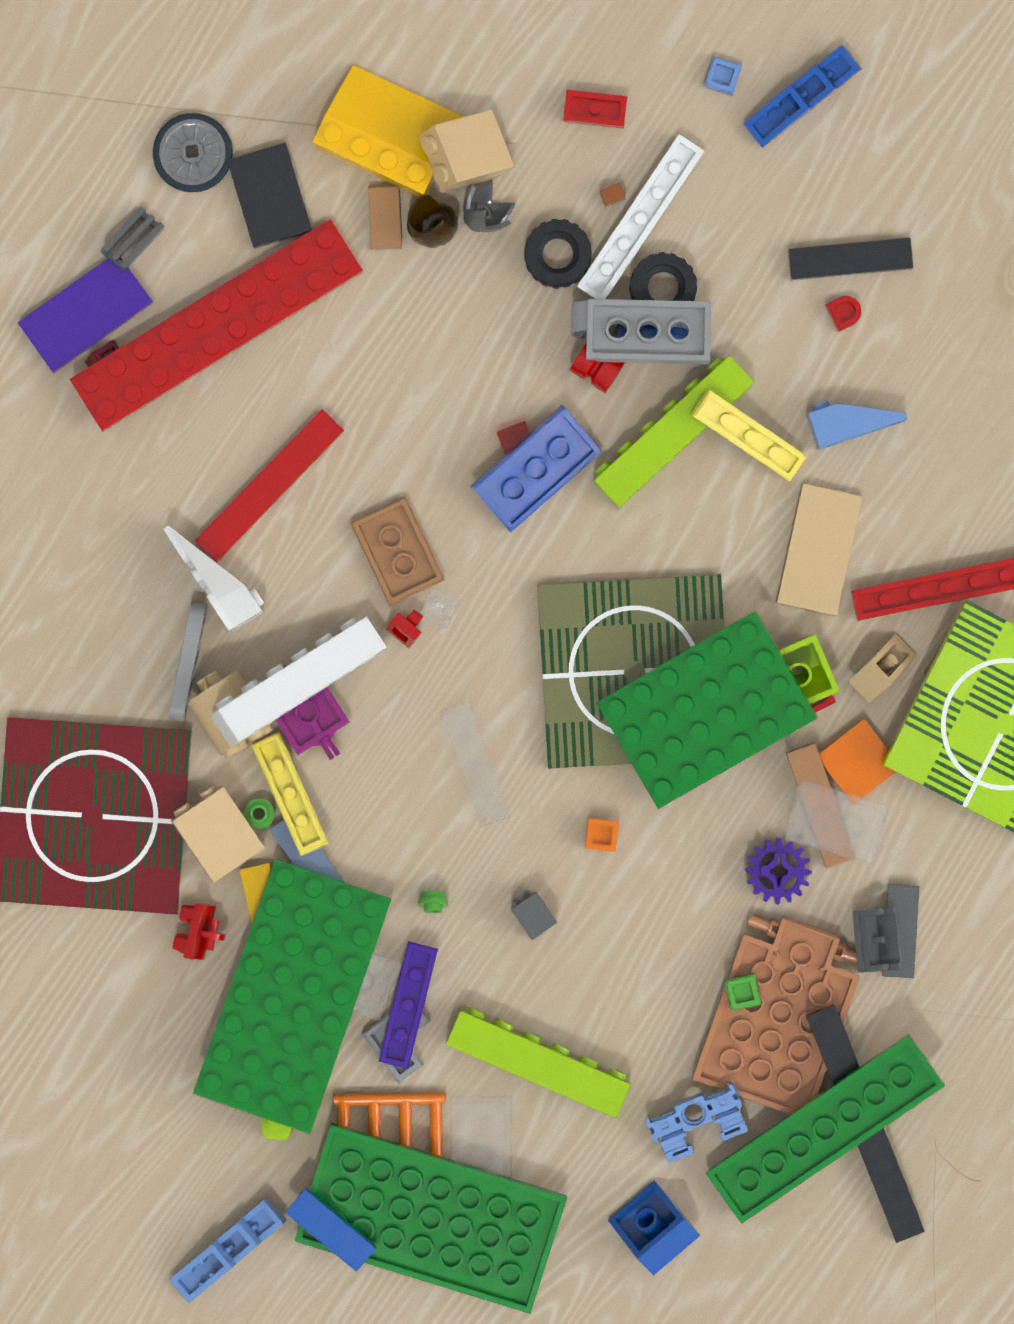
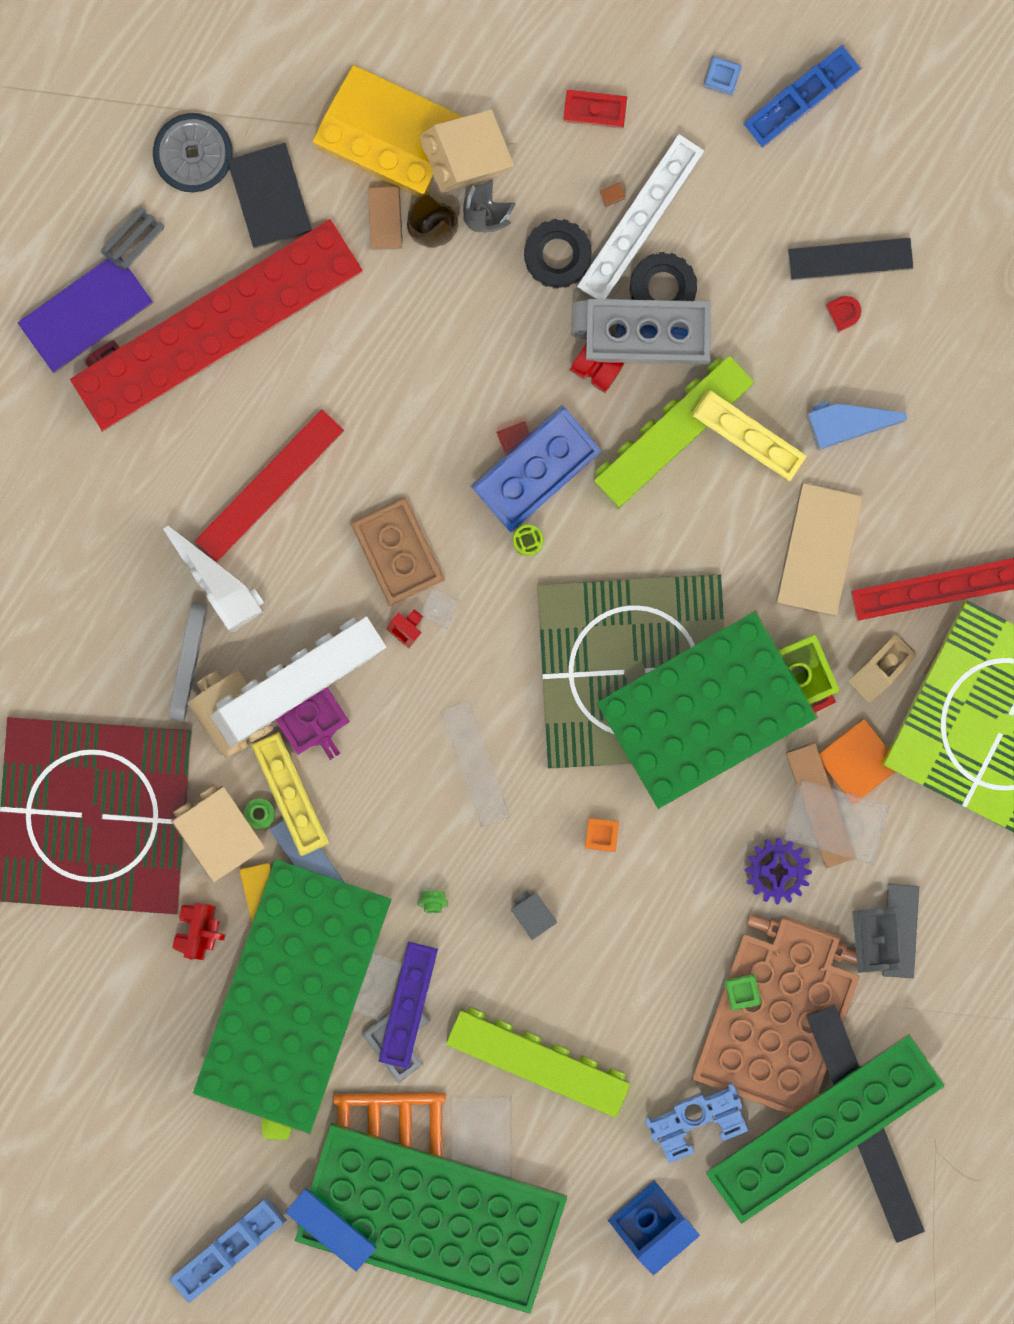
(528, 540): none -> lime wheel

